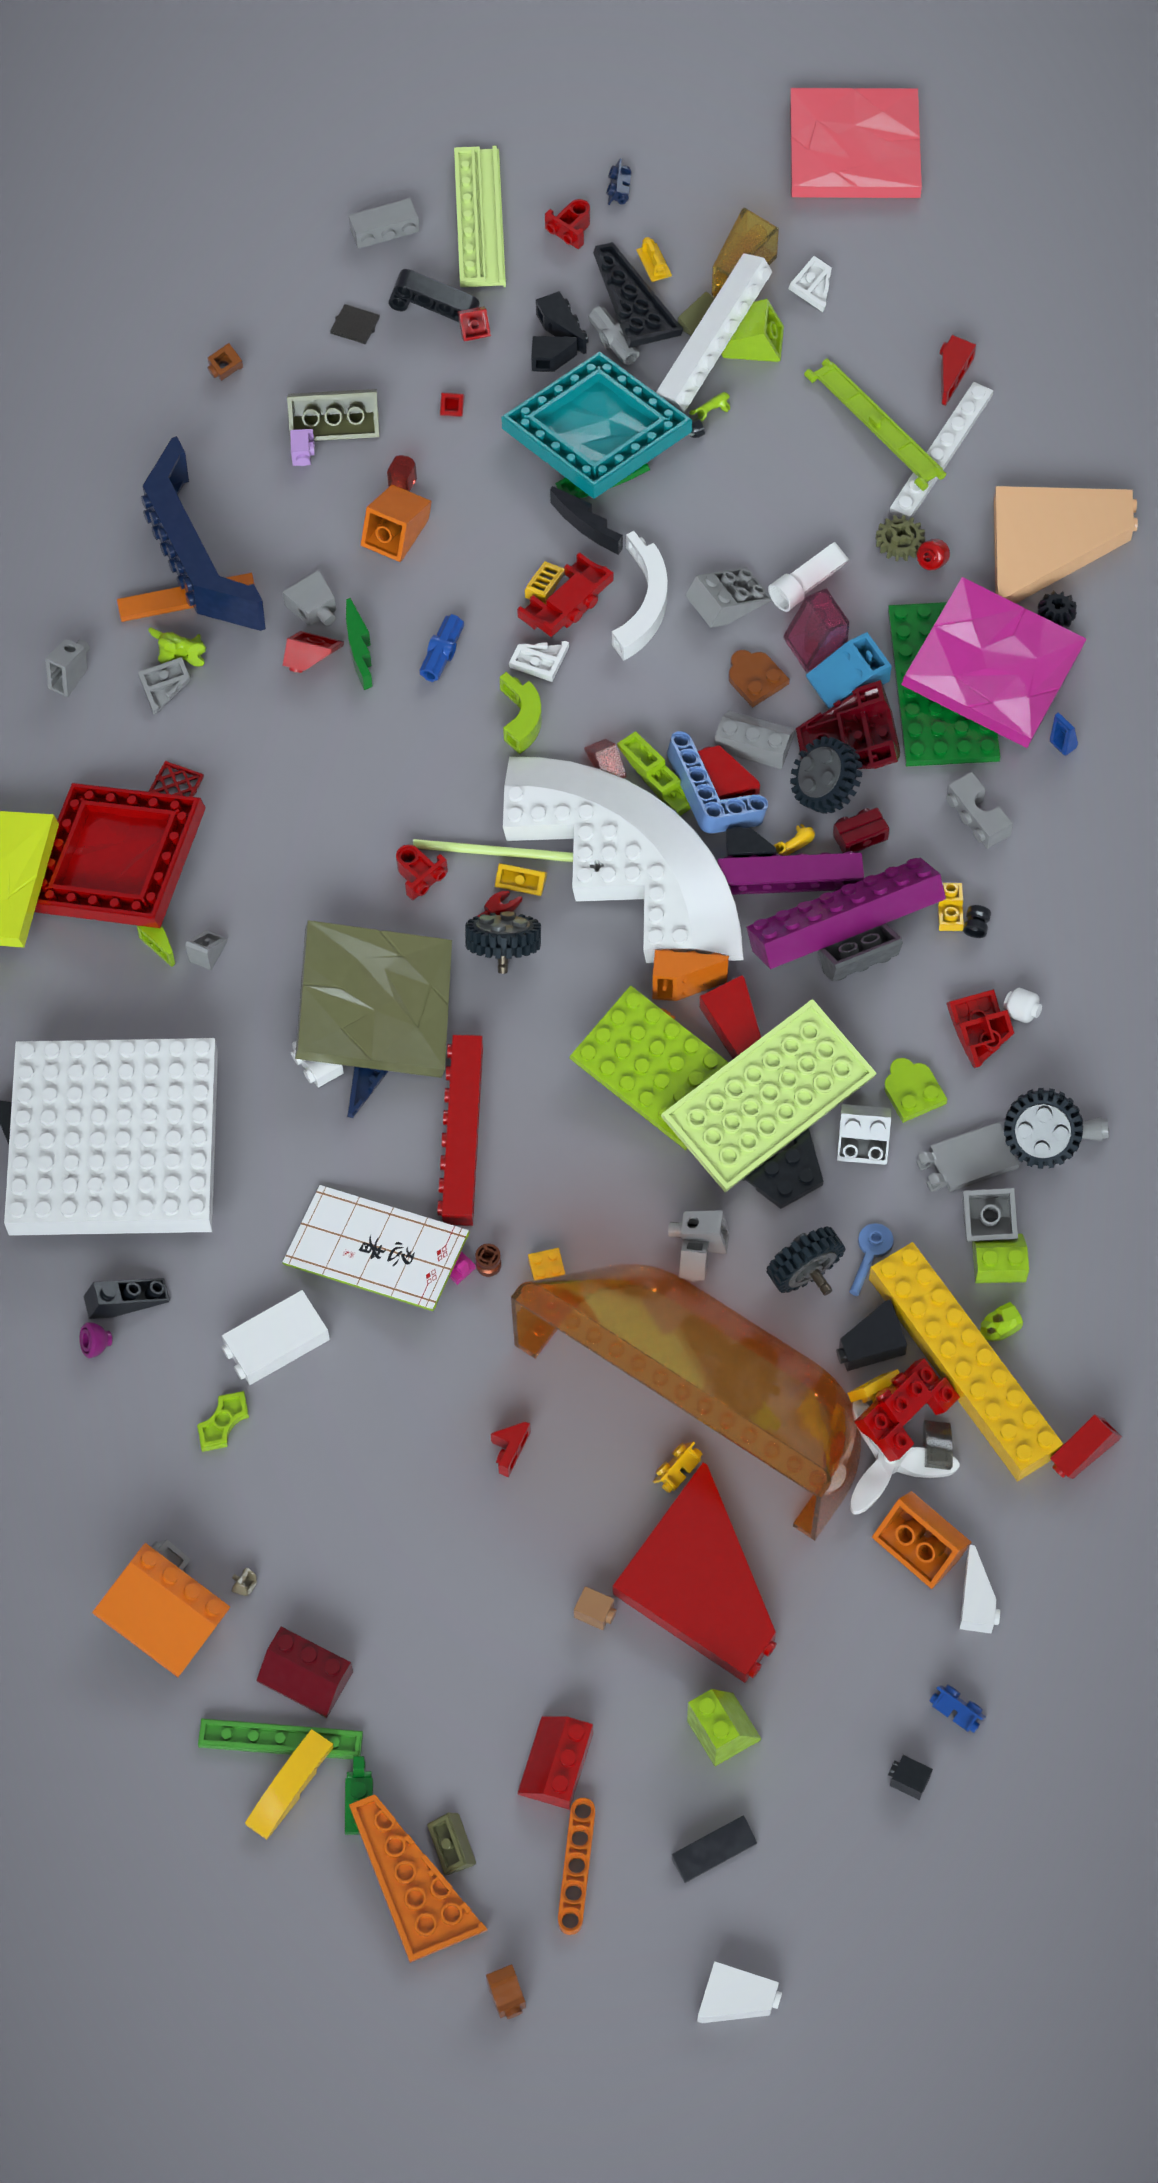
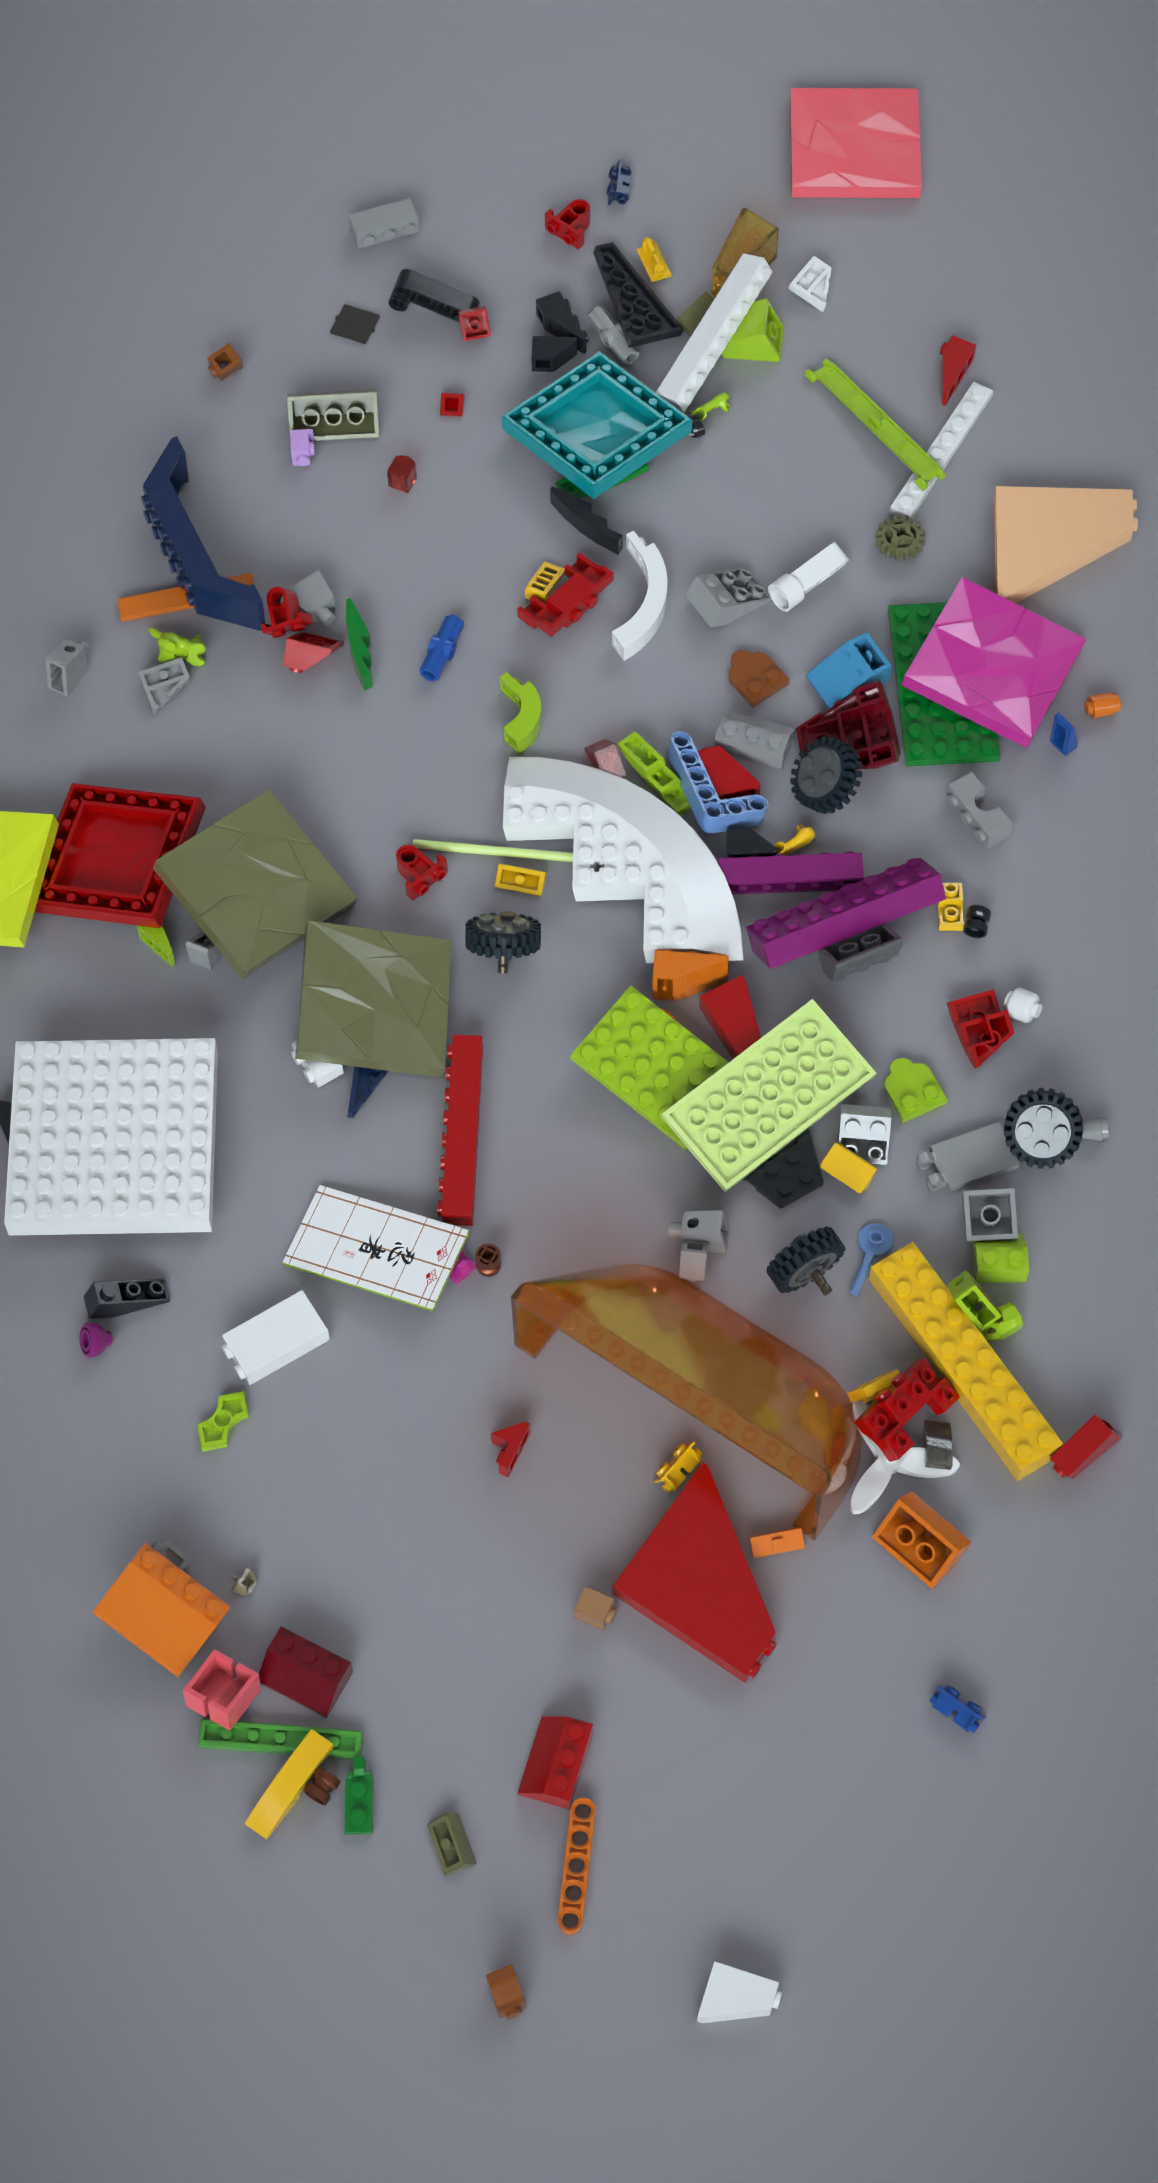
(196, 775): red window -> none
(219, 1693): none -> coral piece
(254, 883): none -> olive tile
(284, 615): none -> red pin
(323, 1783): none -> copper wheel
(394, 522): orange slope -> none
(418, 1896): orange wing -> none
(479, 217): yellowish green plate -> none
(495, 905): red hand -> none
(539, 659): white wing -> none
(546, 1264): yellow piece -> none
(713, 1849): black slope -> none
(721, 1725): lime slope -> none
(777, 1542): none -> orange piece
(817, 629): clear pink slope -> none
(848, 1168): none -> yellow slope
(860, 830): dark red brick -> none
(873, 1339): black slope -> none
(910, 1776): black brick -> none
(933, 554): red head -> none
(967, 1294): none -> lime torso
(978, 1600): white slope -> none
(1058, 608): black gear -> none
(1102, 705): none -> orange brick

